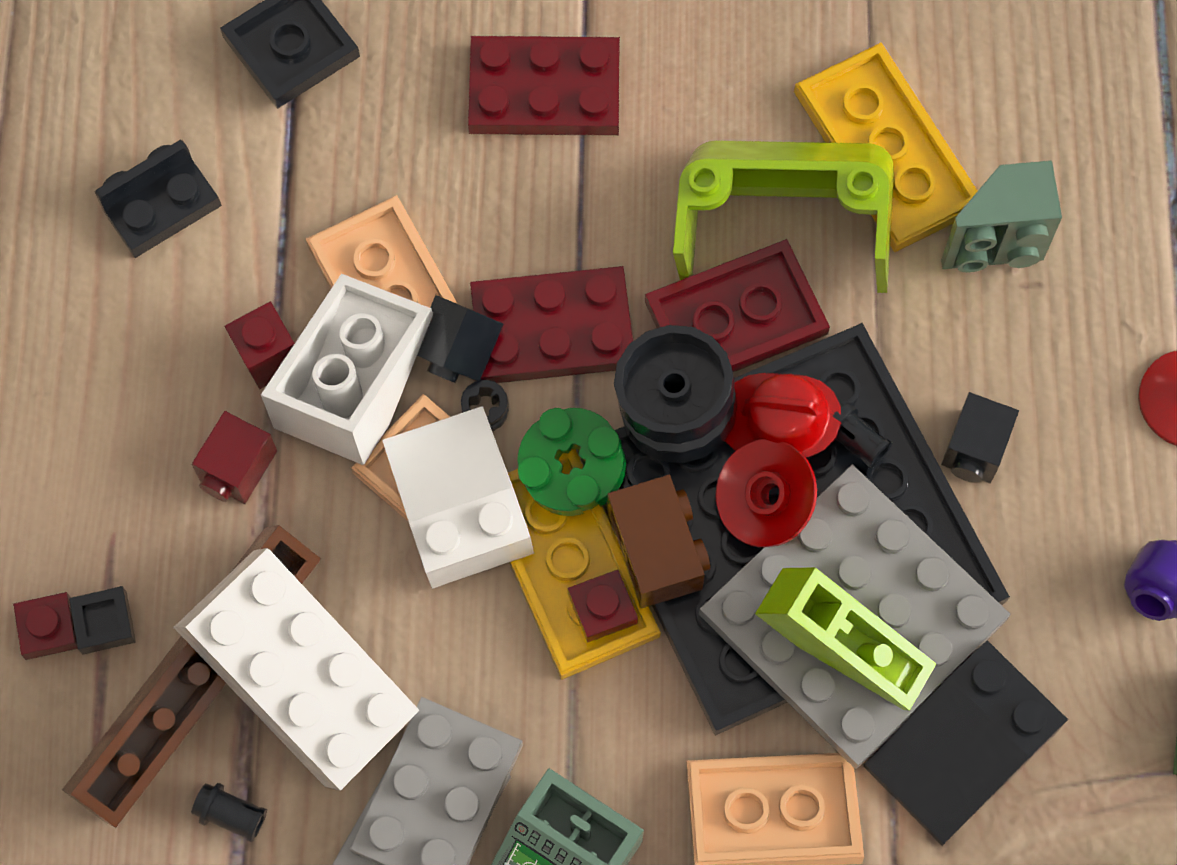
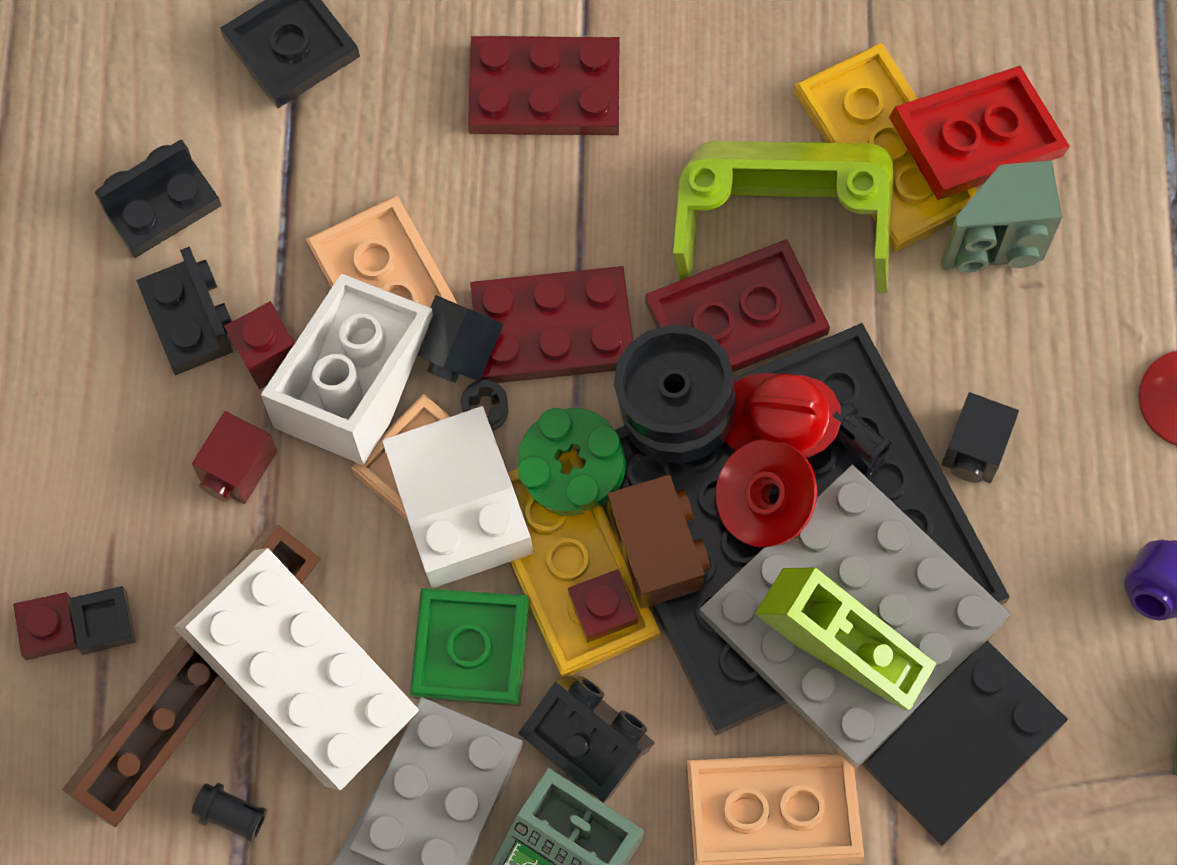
(185, 314): none -> black bracket
(470, 647): none -> green plate
(586, 735): none -> black bracket
(974, 128): none -> red plate

